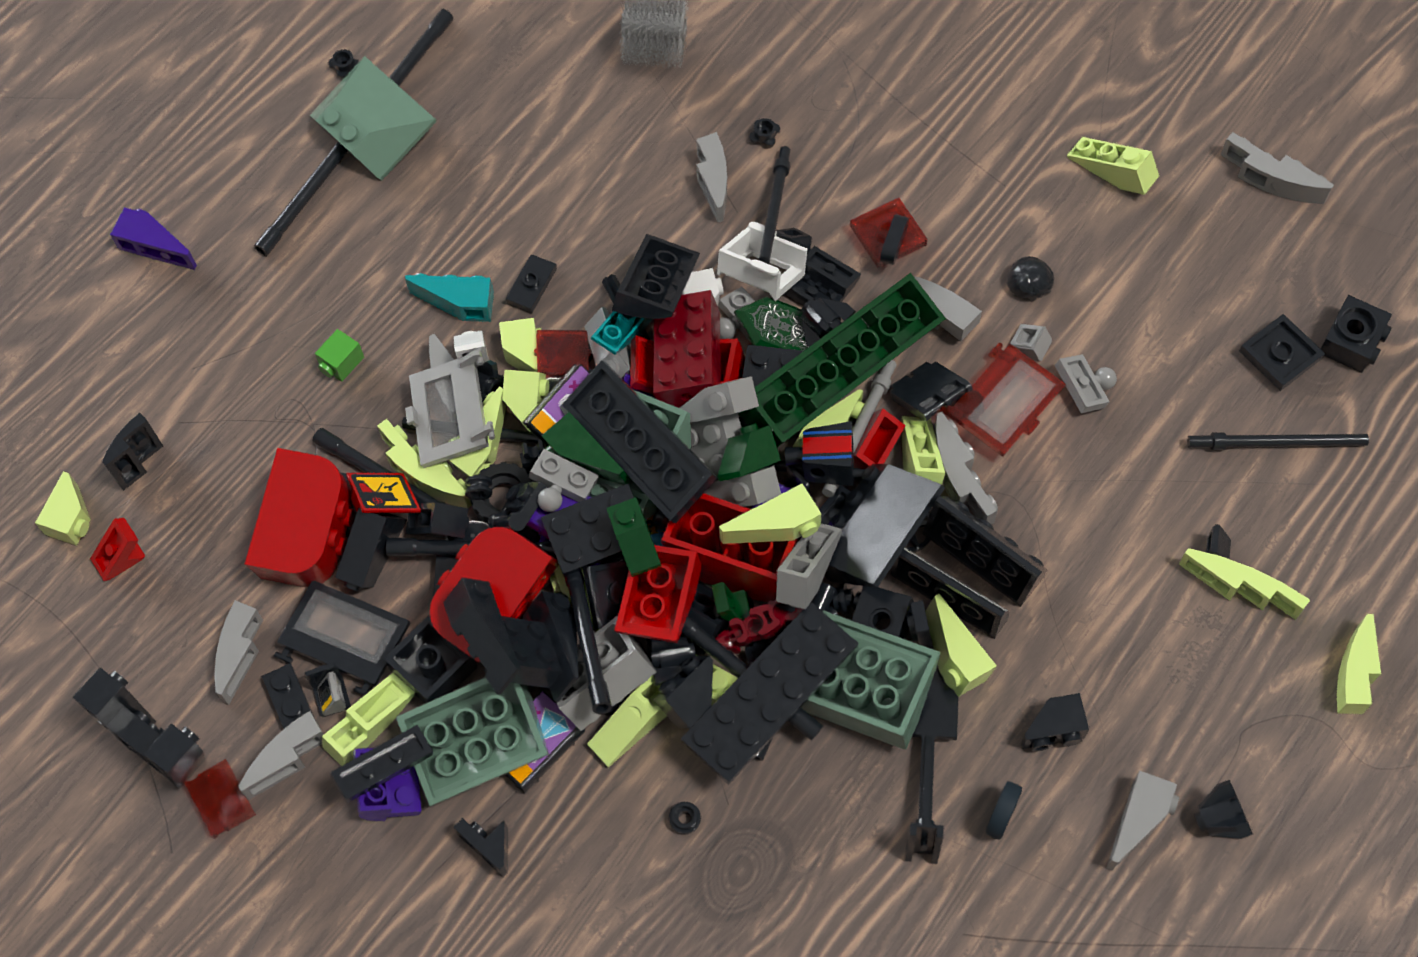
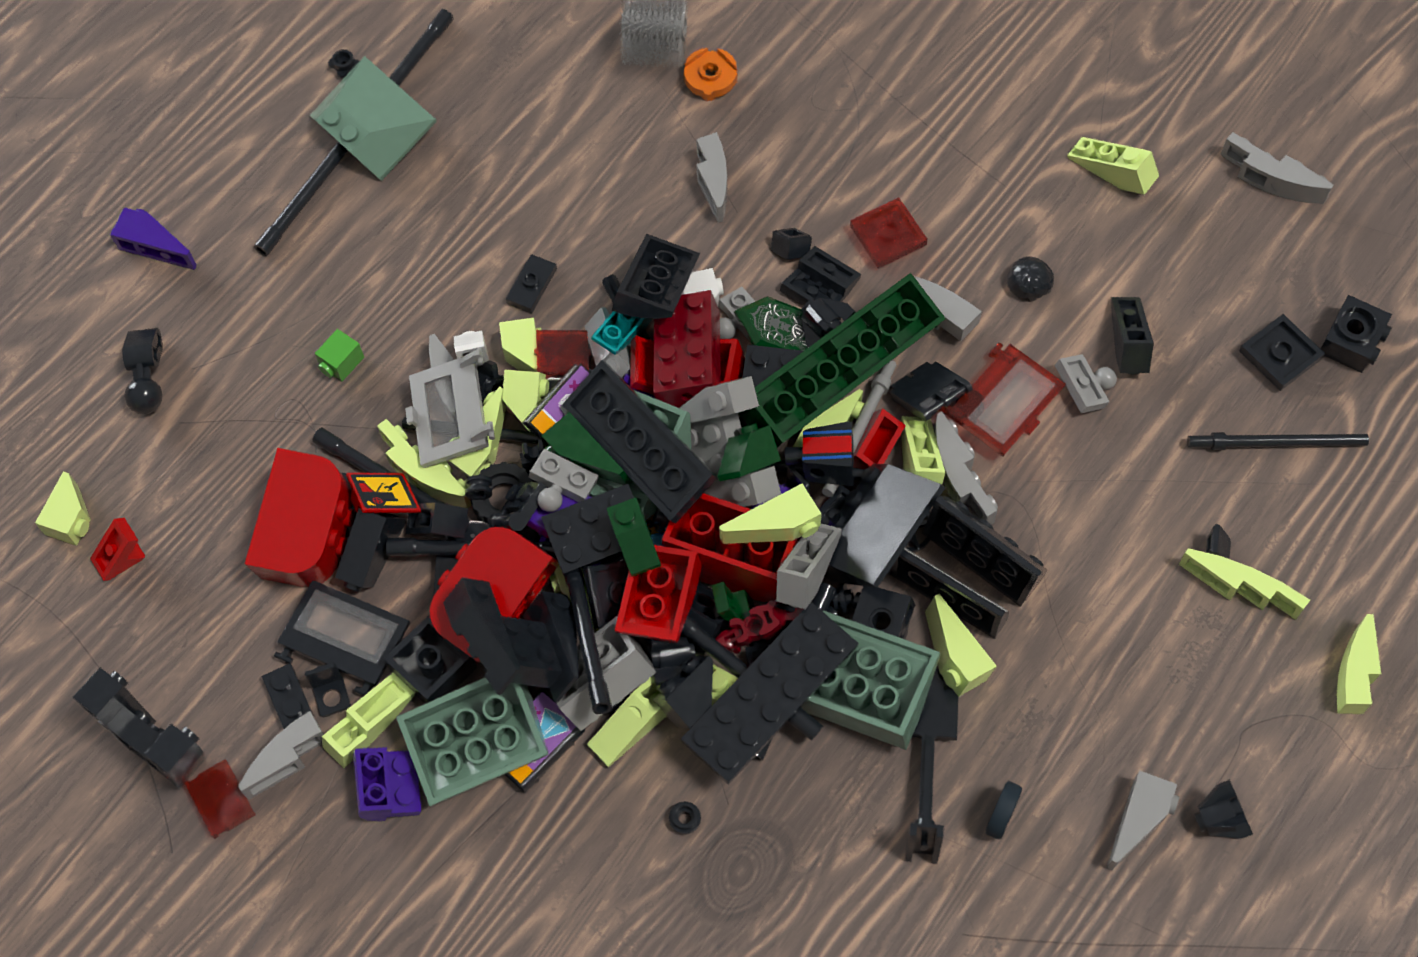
(130, 449): black slope -> none
(140, 354): none -> black beam
(235, 649): light grey slope -> none
(331, 695): light grey slope -> none
(381, 764): black plate -> none
(459, 296): teal slope -> none
(492, 849): black slope -> none
(710, 86): none -> orange plate
(735, 263): white piece -> none
(764, 125): black plate -> none
(781, 171): black bar -> none
(894, 239): black beam -> none
(918, 625): black plate -> none
(1032, 341): light grey slope -> none
(1058, 722): black slope -> none
(1131, 335): none -> black slope

